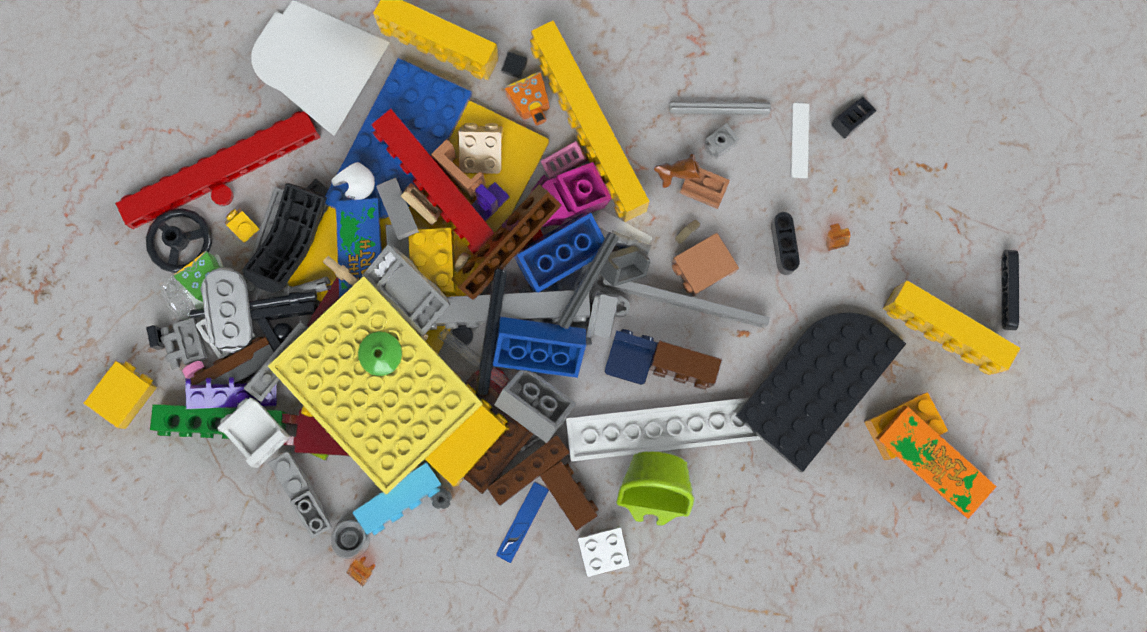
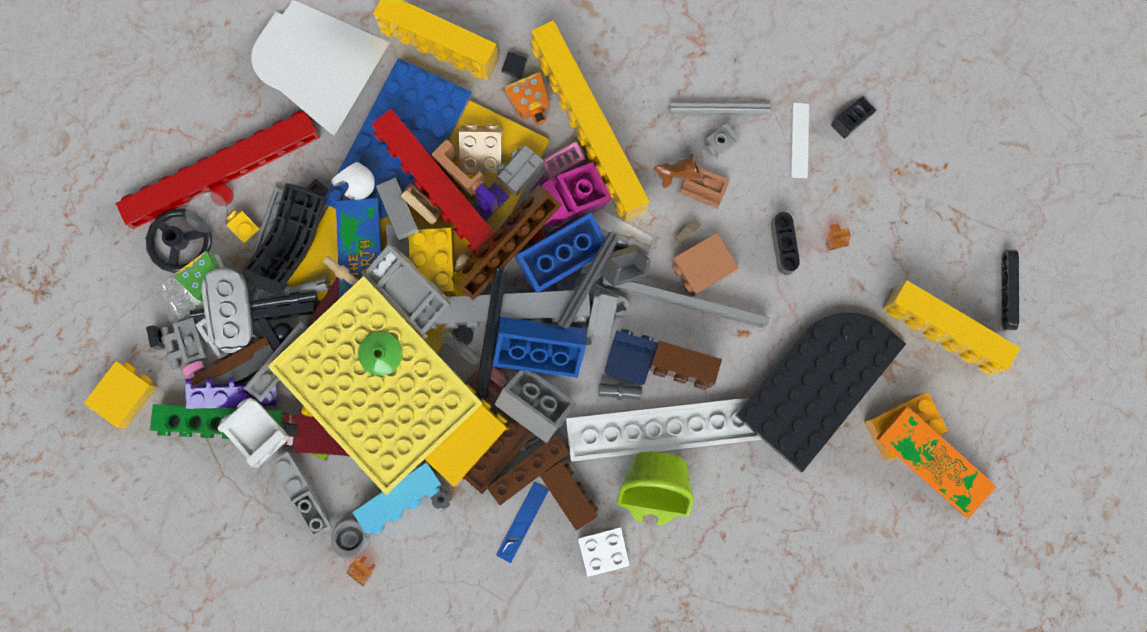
(200, 206): none -> clear dish
(519, 170): none -> light grey brick
(619, 391): none -> dark grey pin

